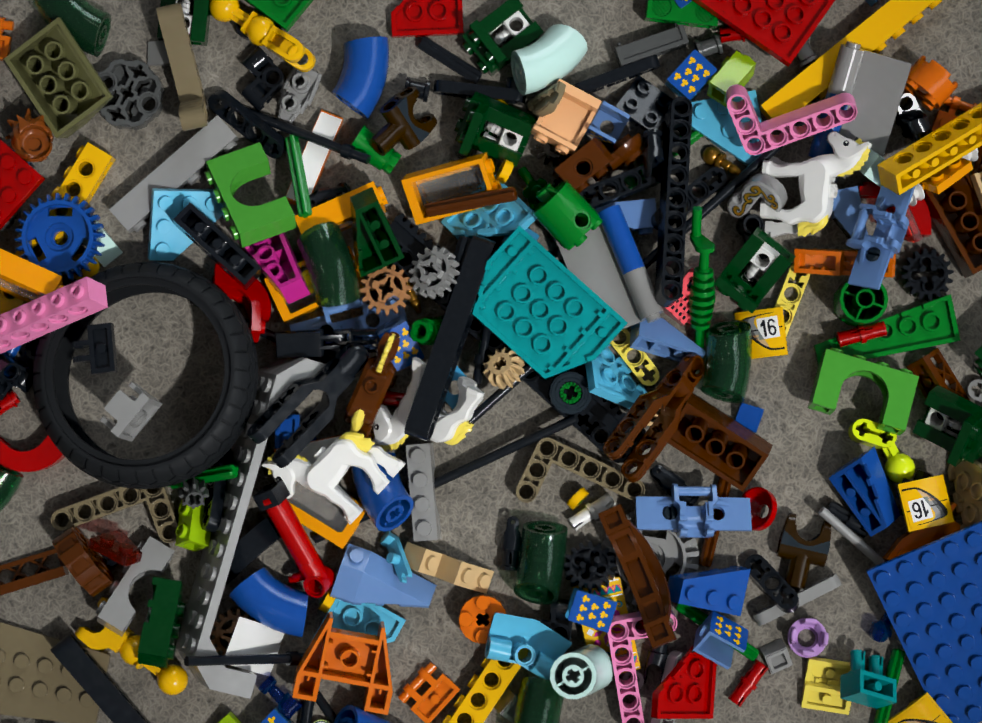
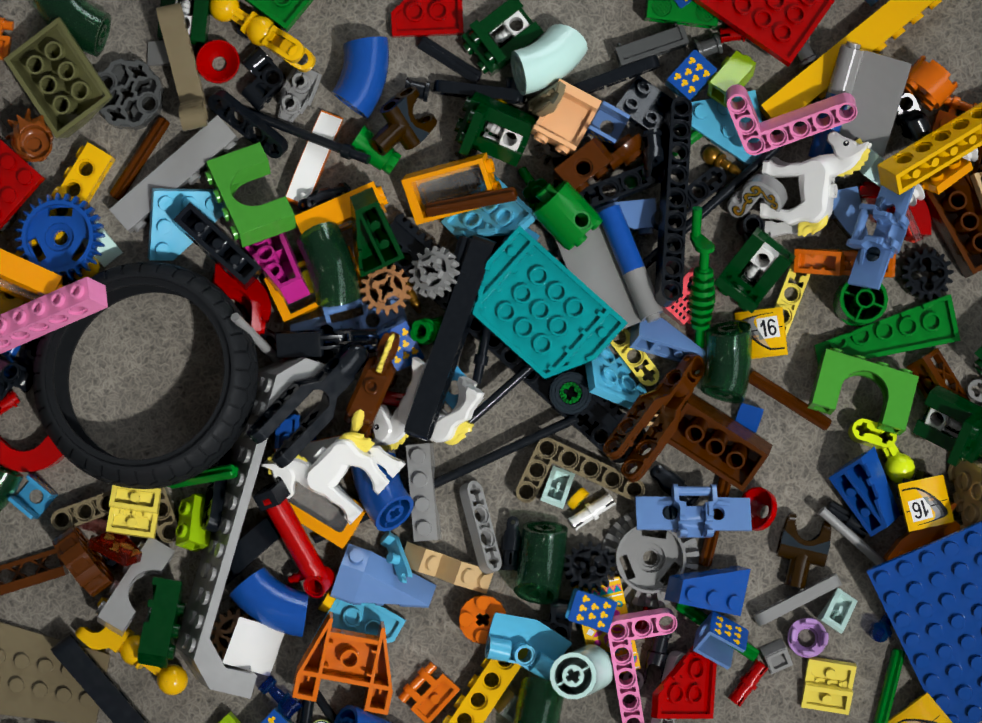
(23, 502): none -> dark azure piece
(101, 349): black hinge -> none
(130, 412): light grey panel -> none
(134, 511): none -> light yellow slope
(139, 158): none -> reddish brown axle
(193, 493): dark grey gear -> none
(213, 50): none -> red piece
(258, 340): none -> light grey bar
(290, 658): black bar -> none
(298, 176): green axle -> none
(483, 526): none -> light grey beam
(503, 368): tan gear -> none
(504, 171): yellow tile -> none
(557, 487): none -> light aqua slope
(643, 574): reddish brown piece -> none
(788, 591): black beam -> none
(789, 400): none -> reddish brown axle
(838, 610): none -> light aqua slope
(861, 334): red pin -> none
(870, 686): teal brick -> none

